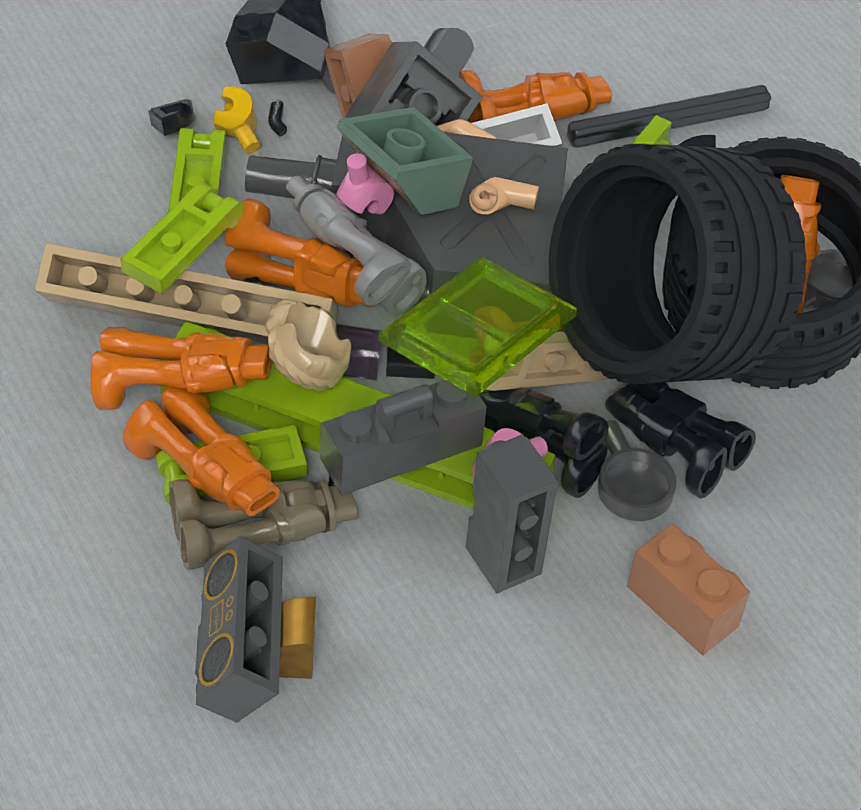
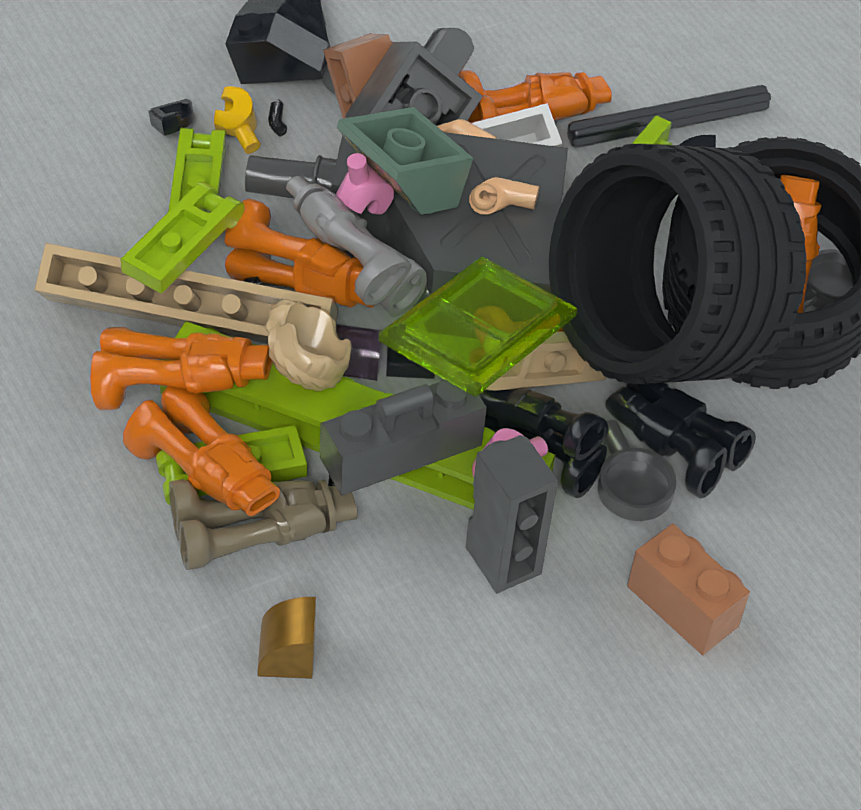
(239, 630): dark grey piece -> none

